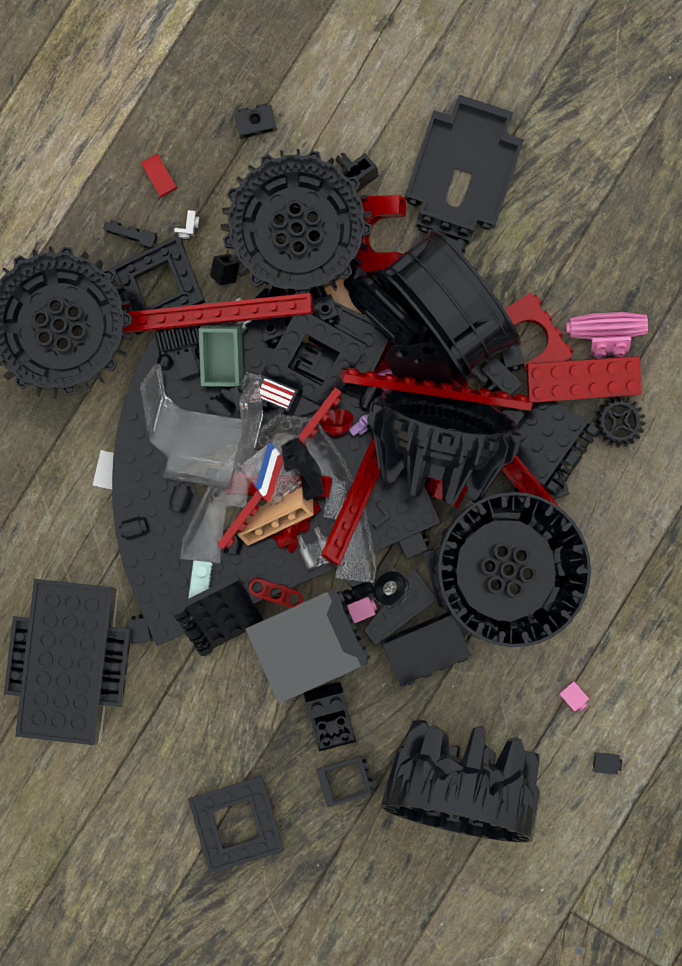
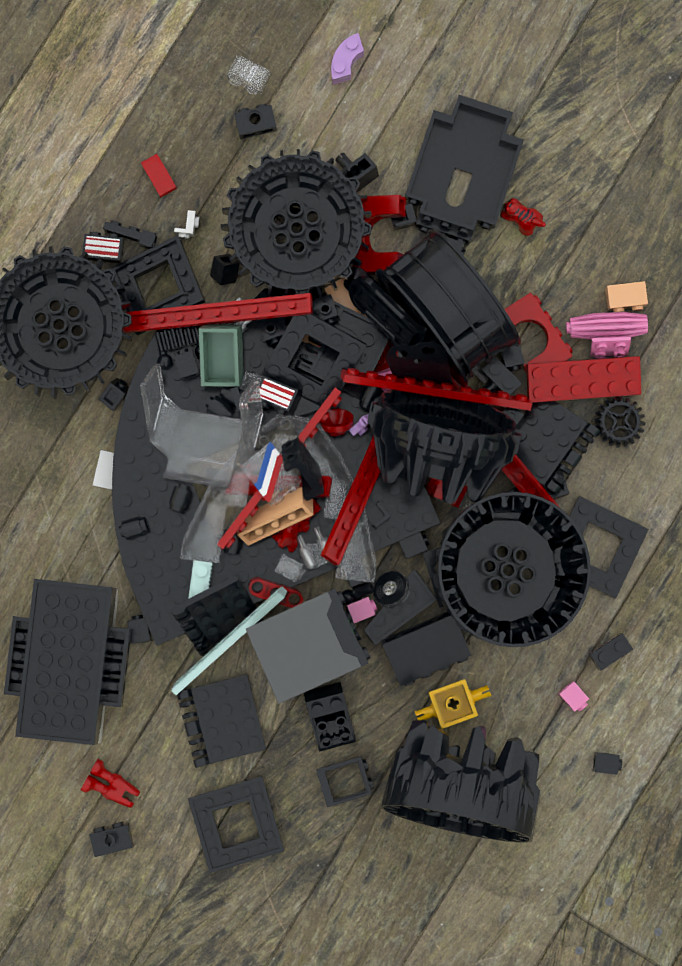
(105, 248): none -> brick
(111, 840): none -> black brick
(114, 393): none -> black bracket
(114, 790): none -> red piece
(225, 720): none -> black hinge
(229, 640): none -> light aqua tile
(248, 74): none -> clear brick
(290, 568): none -> clear brick
(344, 57): none -> lavender brick
(403, 222): none -> black panel
(464, 709): none -> yellow brick
(524, 217): none -> red animal
(610, 651): none -> black brick
(626, 296): none -> light nougat brick
(632, 539): none -> black plate

